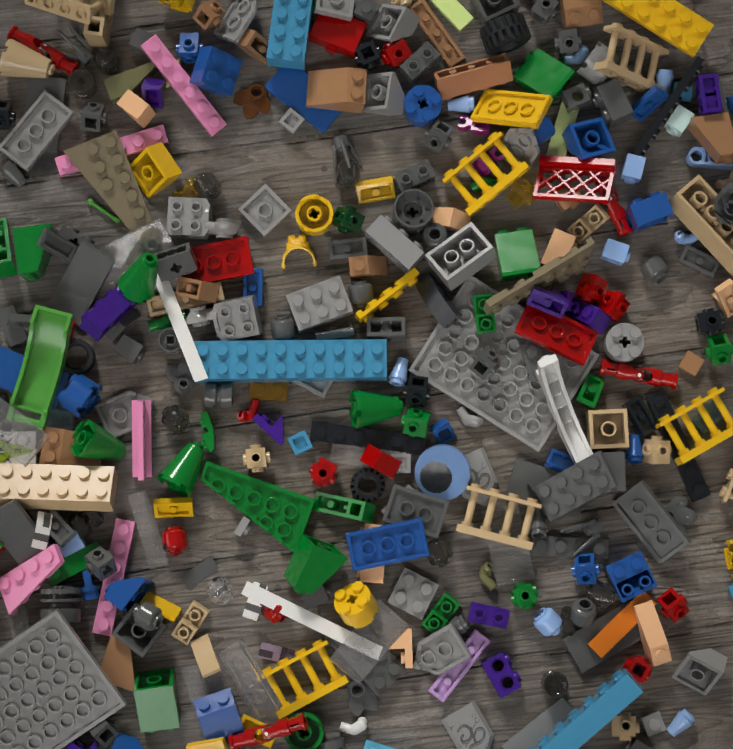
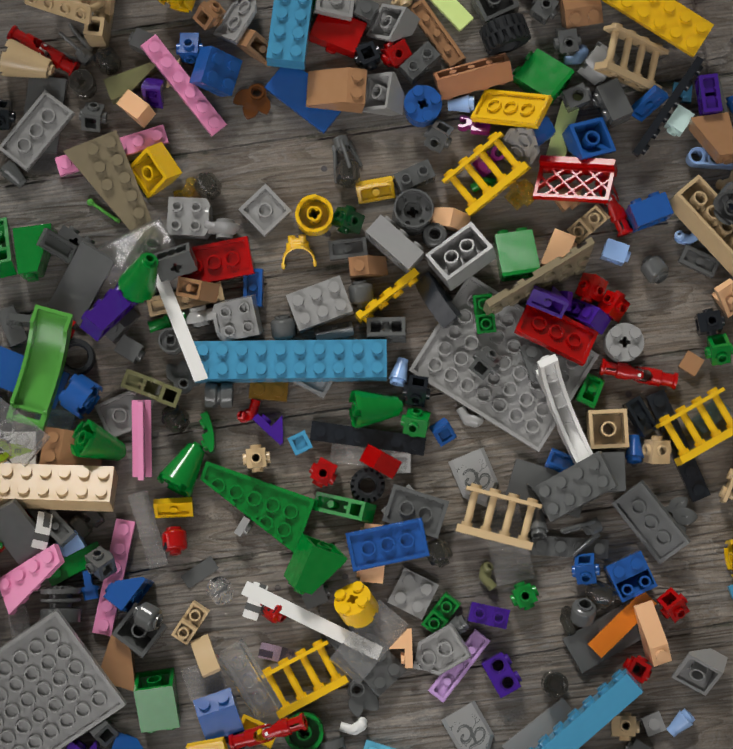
(151, 387): none -> olive arch
(169, 610): yellow slope -> none
(291, 121): light grey plate -> none
(442, 472): medium blue piece -> none
(547, 622): light blue head -> none
(632, 168): light blue brick -> none
(665, 78): light blue cone -> none

